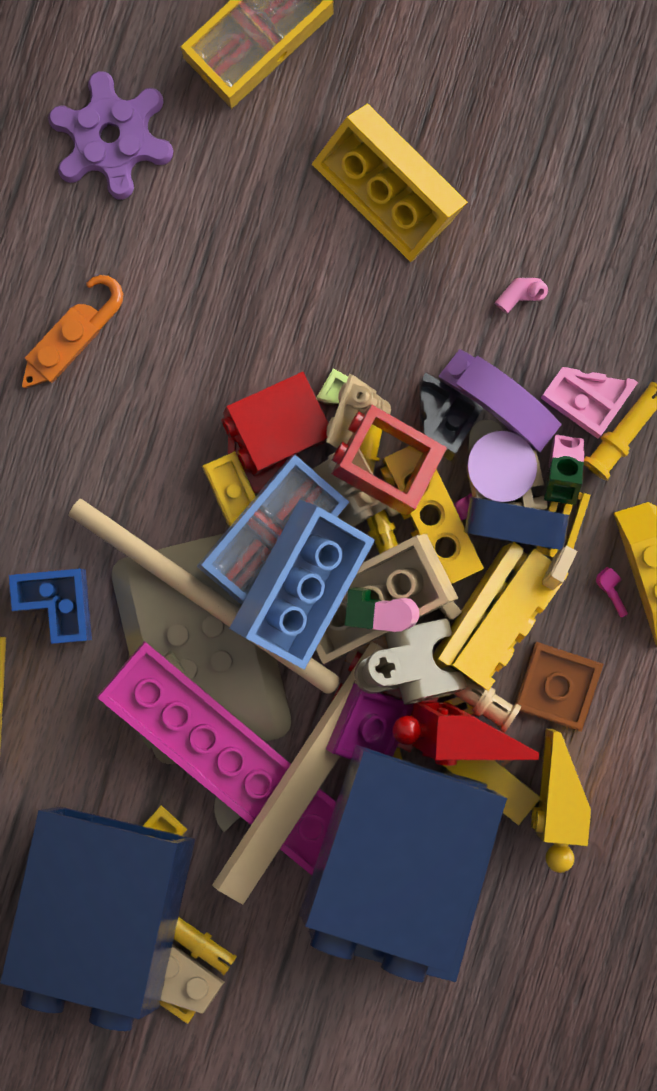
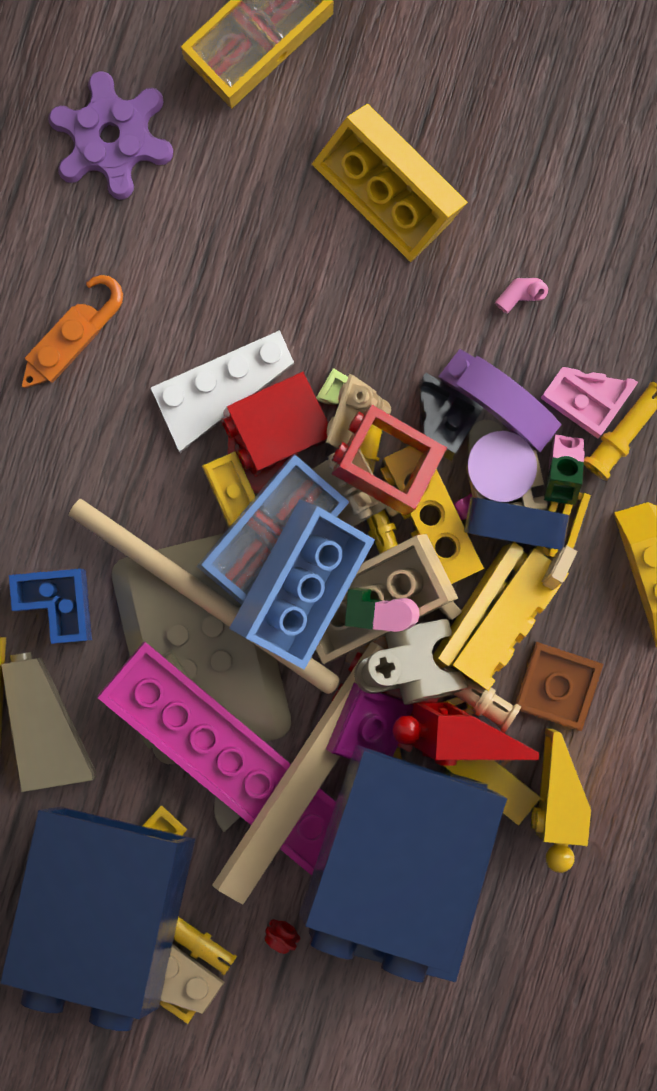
(42, 730): none -> dark tan slope
(198, 397): none -> white wing
(281, 936): none -> red plate
(607, 580): dark pink hand -> none

